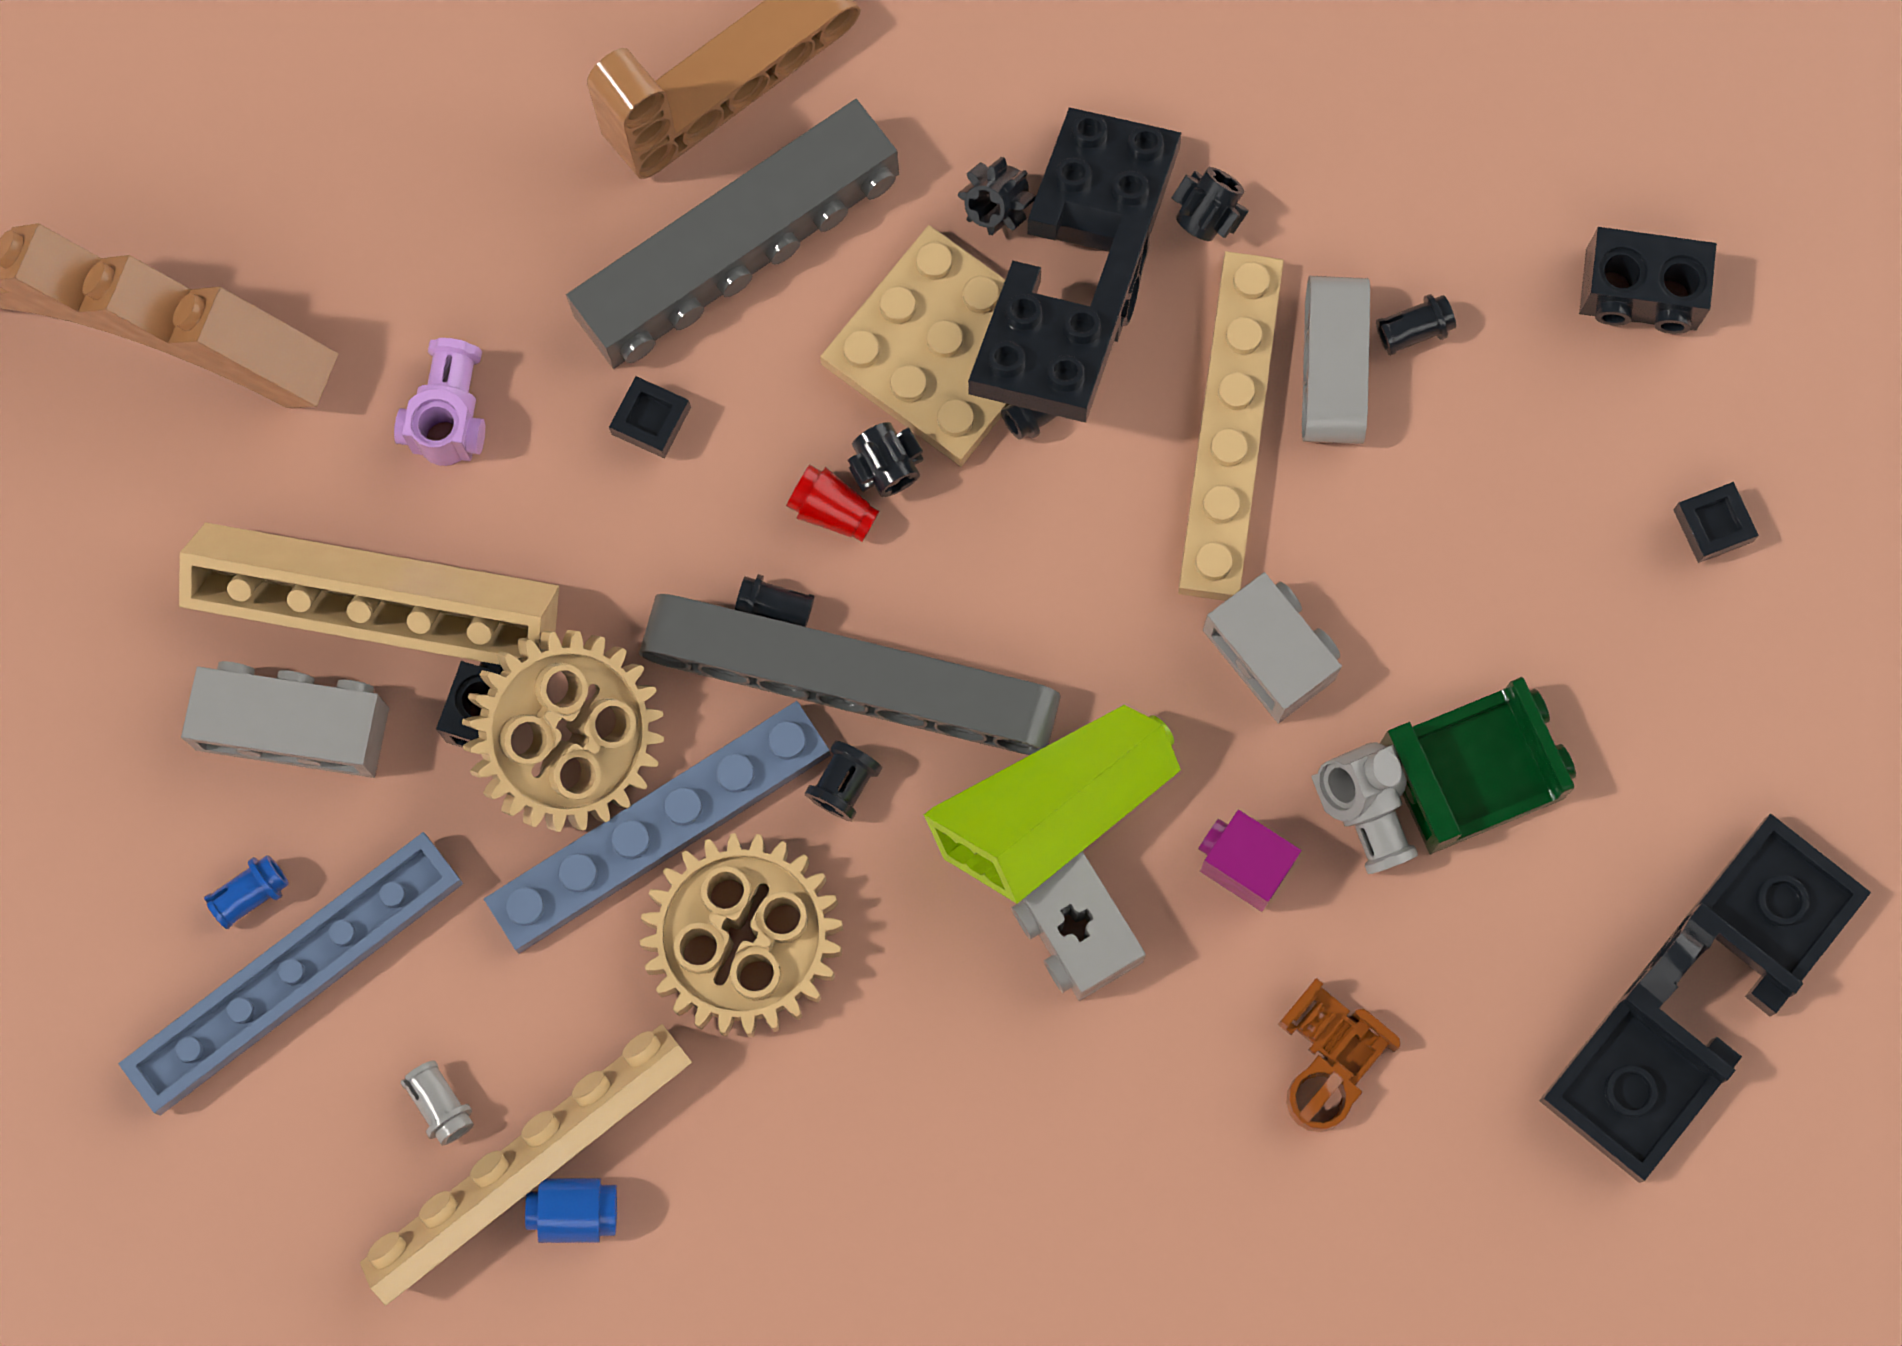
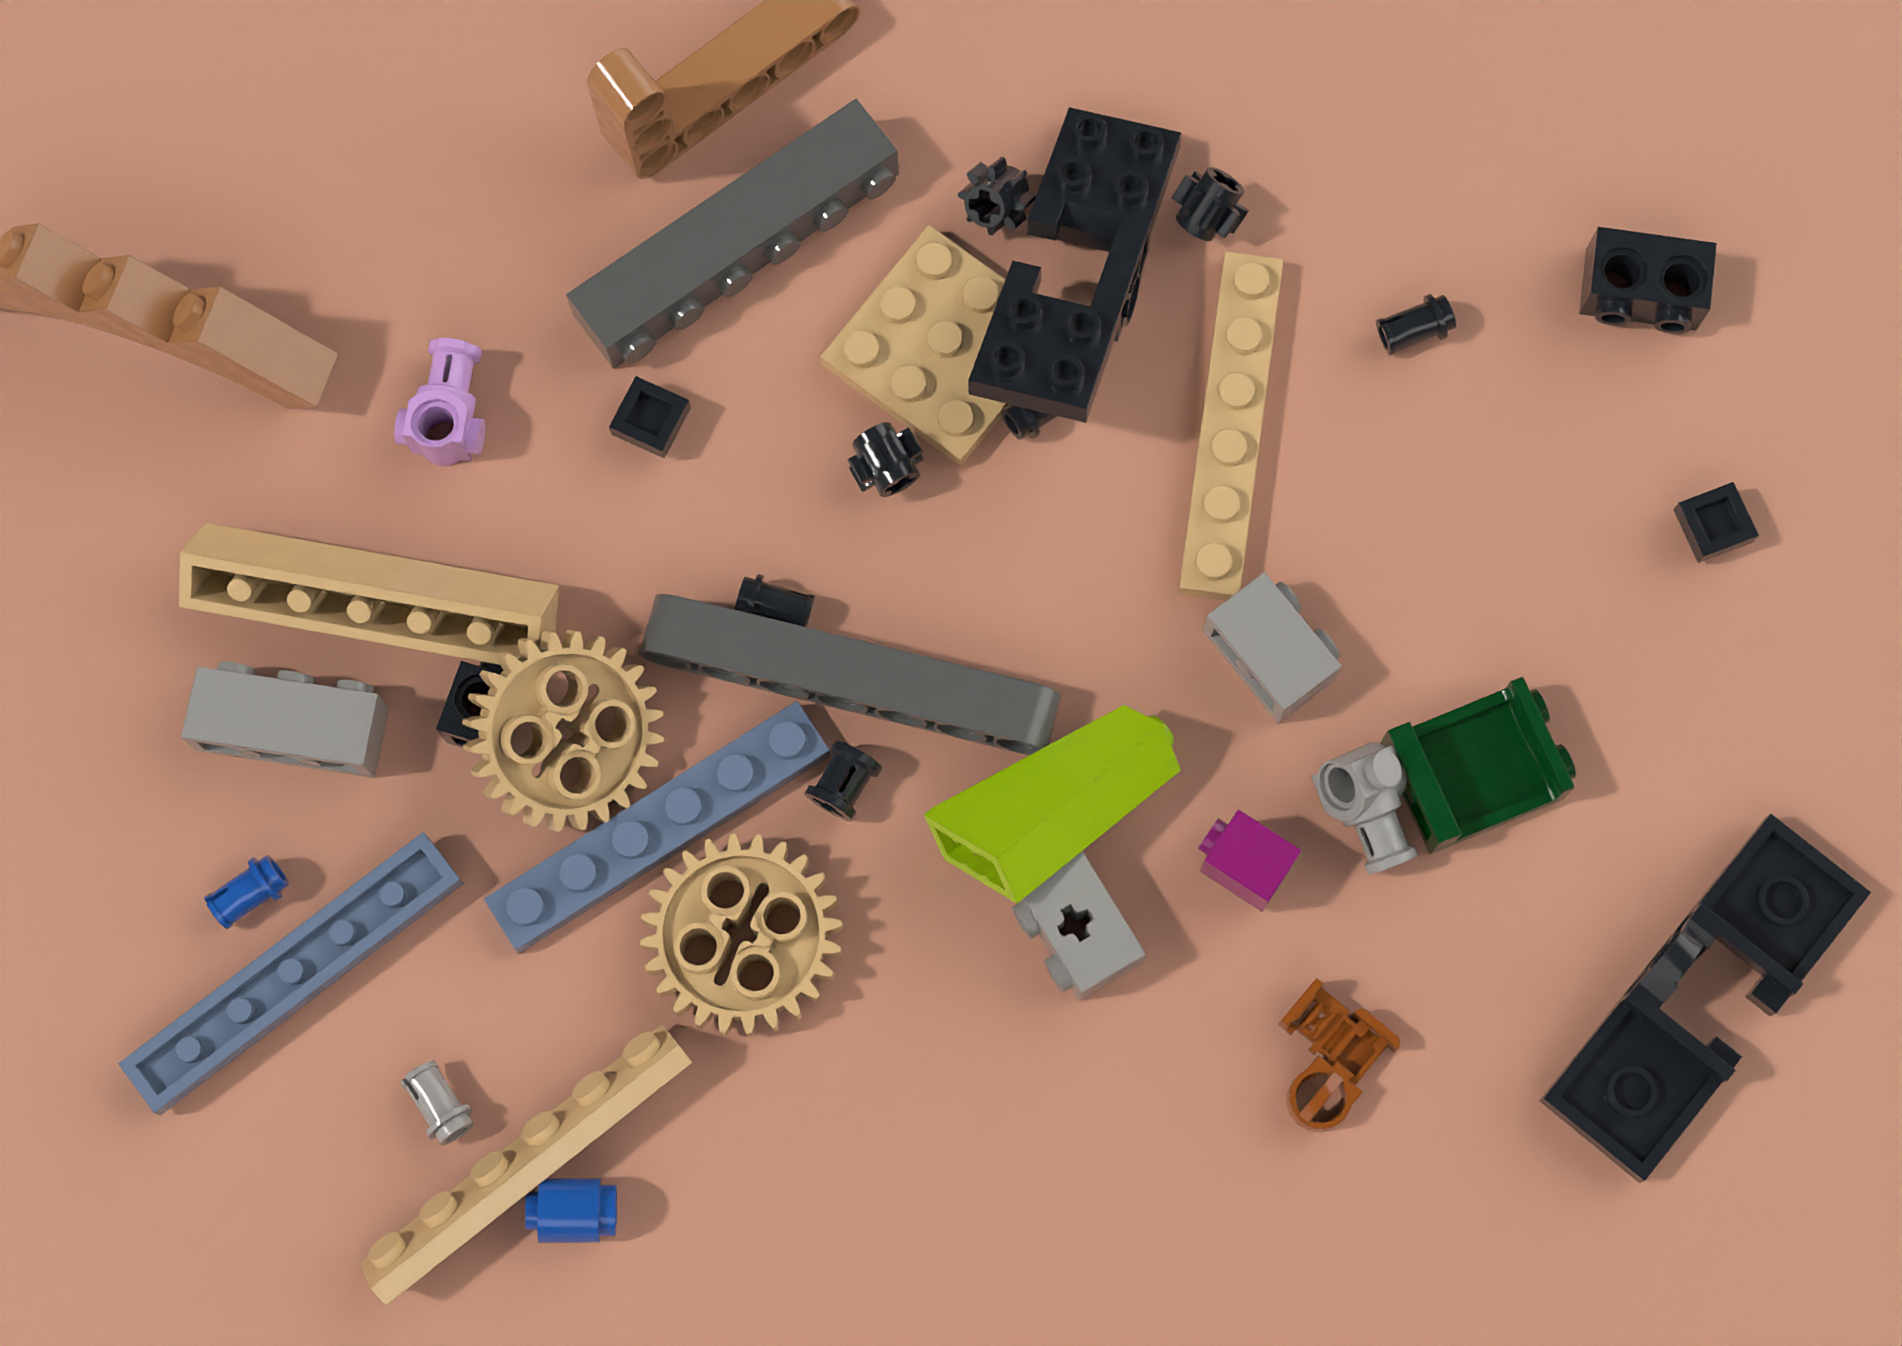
(831, 504): red cone -> none
(1336, 360): light grey beam -> none

